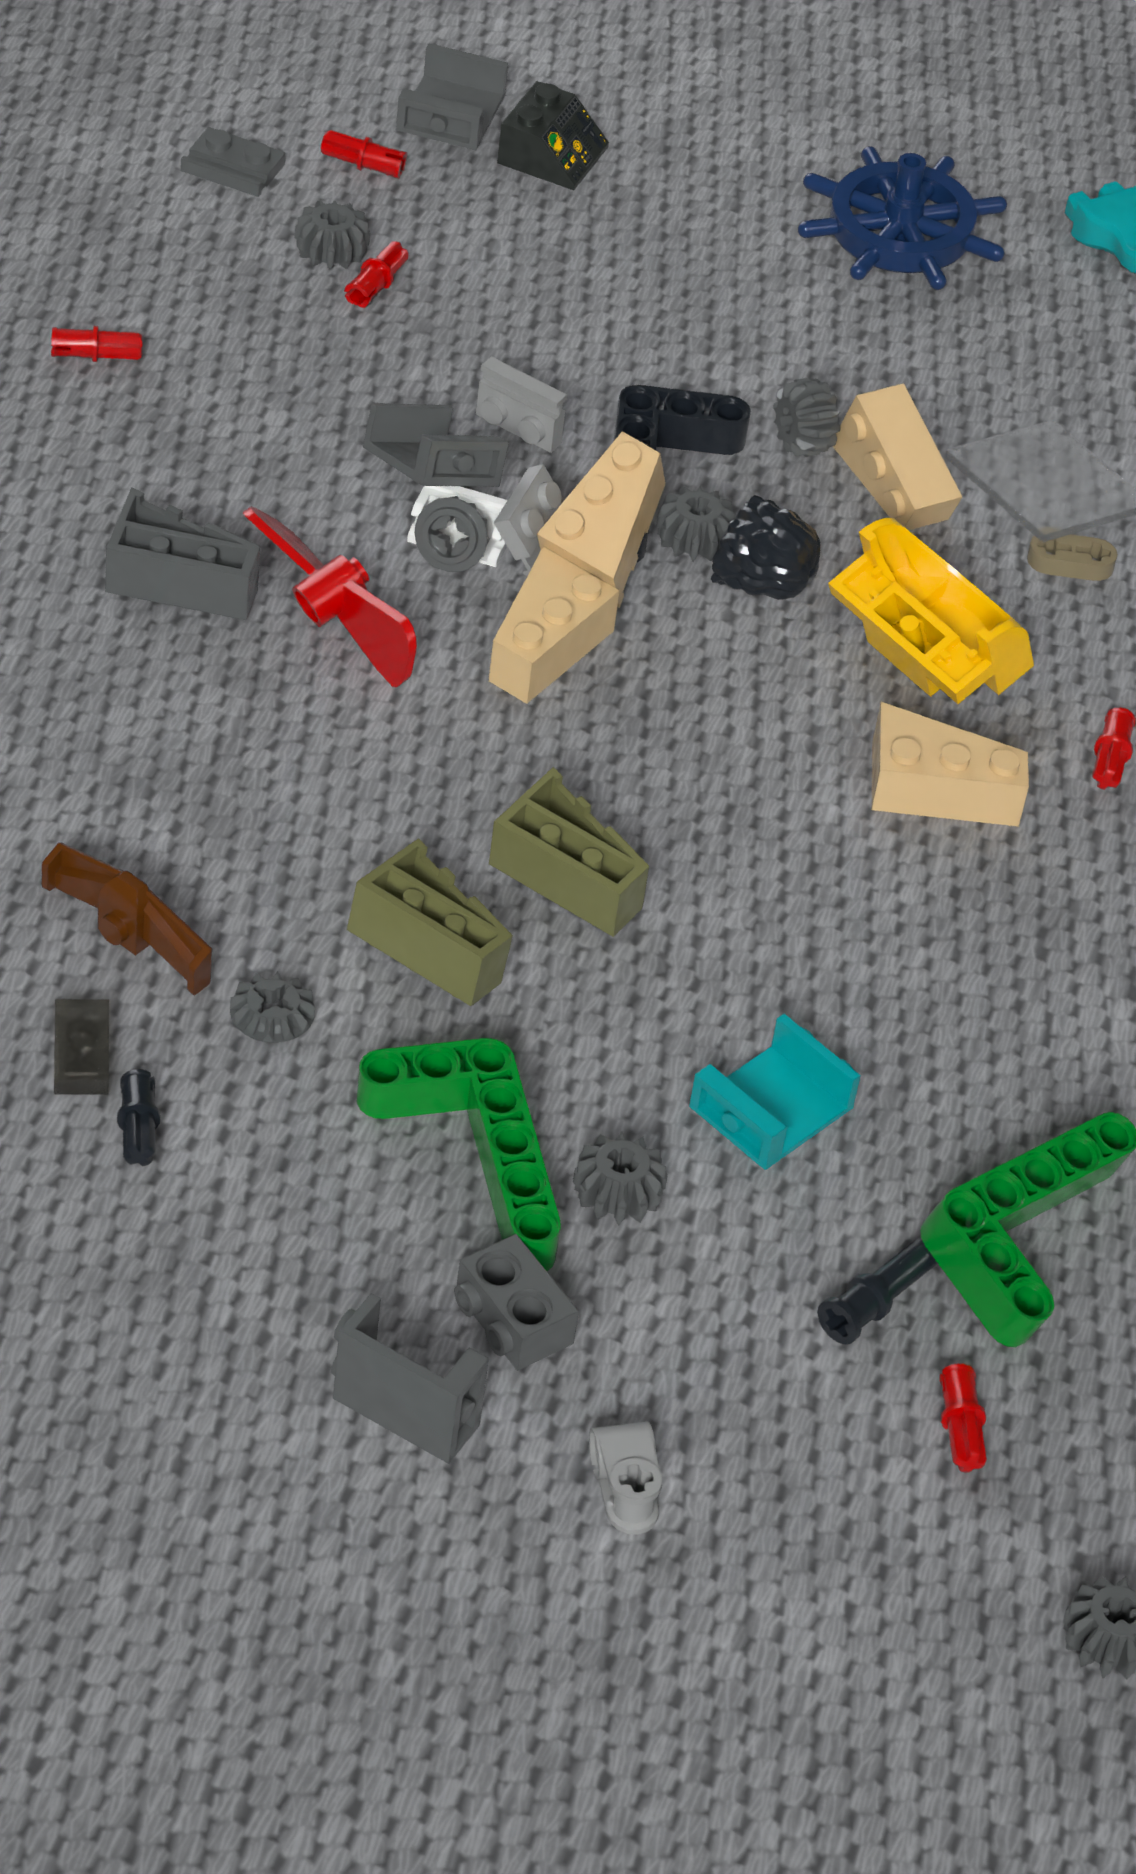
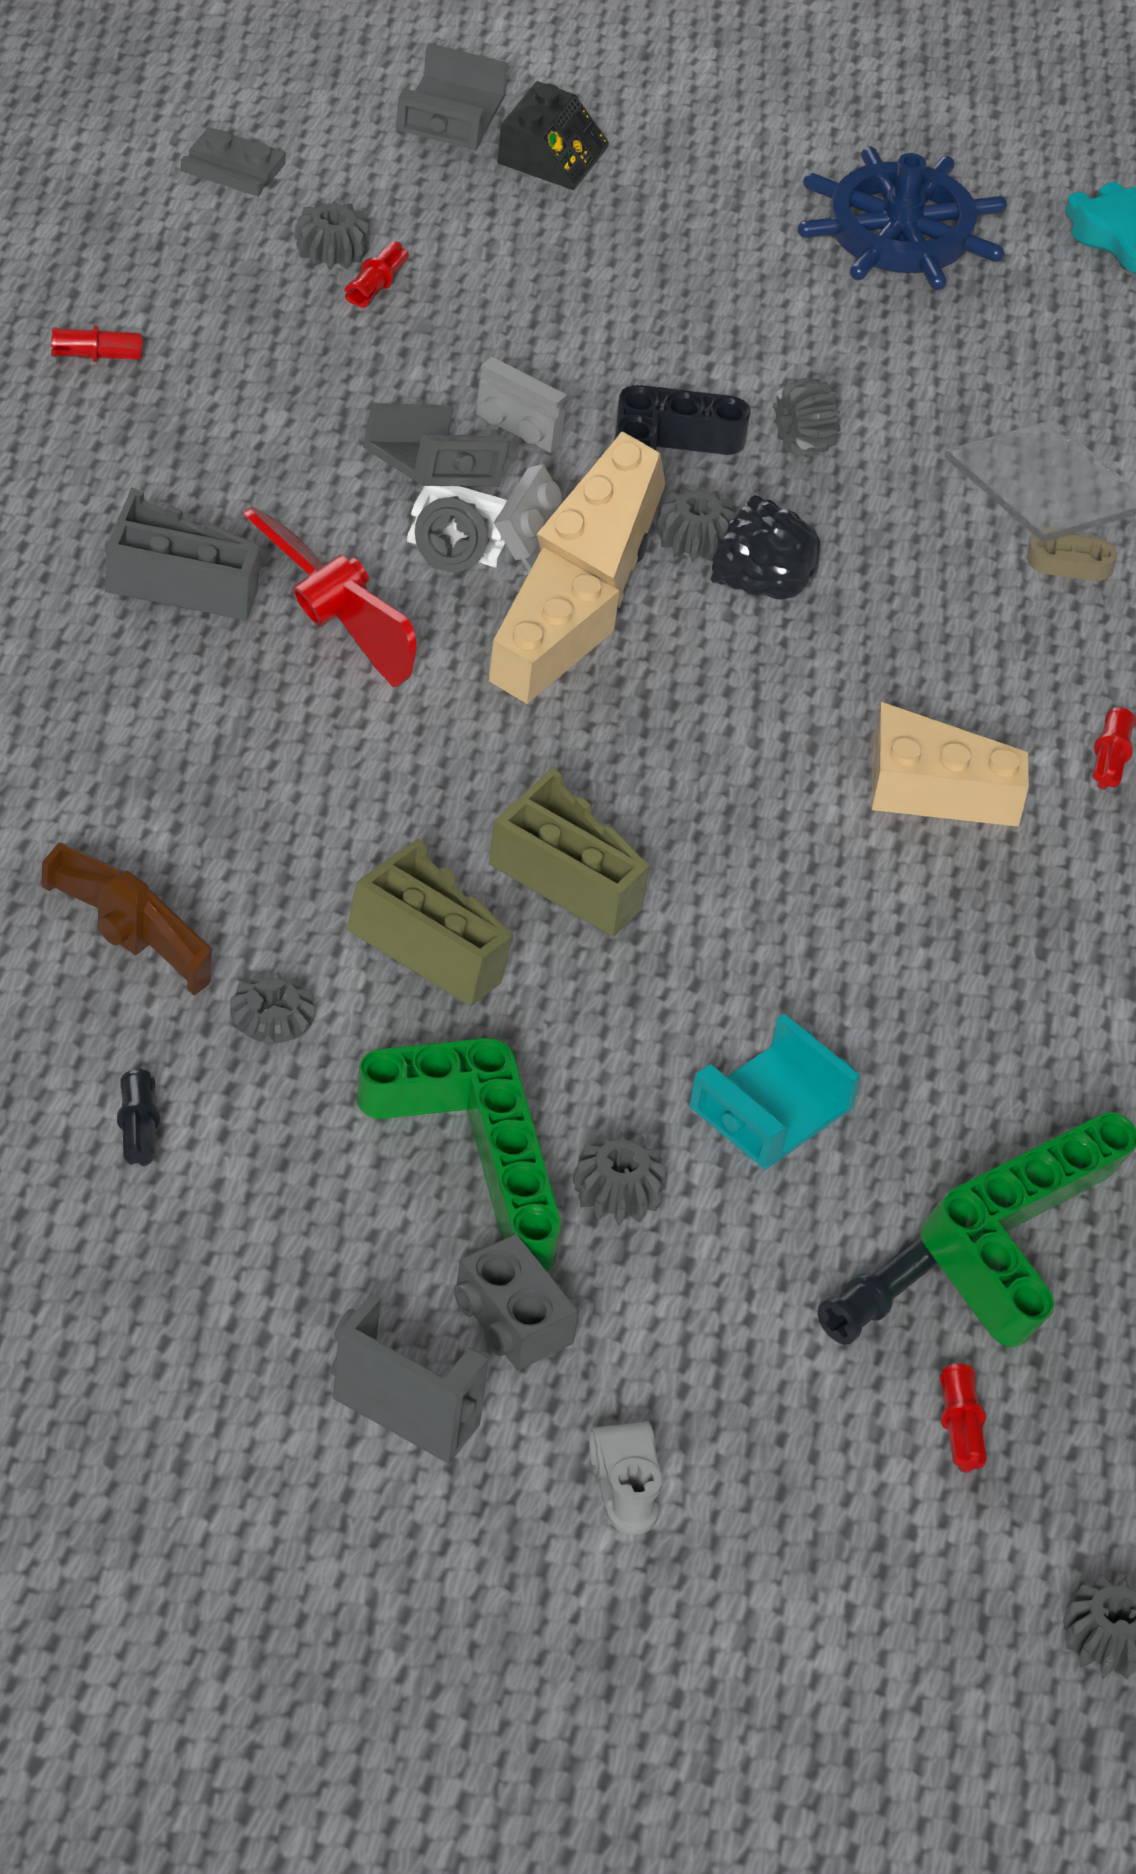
(81, 1047): clear smoke plate -> none
(364, 153): red axle -> none
(897, 458): tan wedge -> none
(930, 616): yellow piece -> none

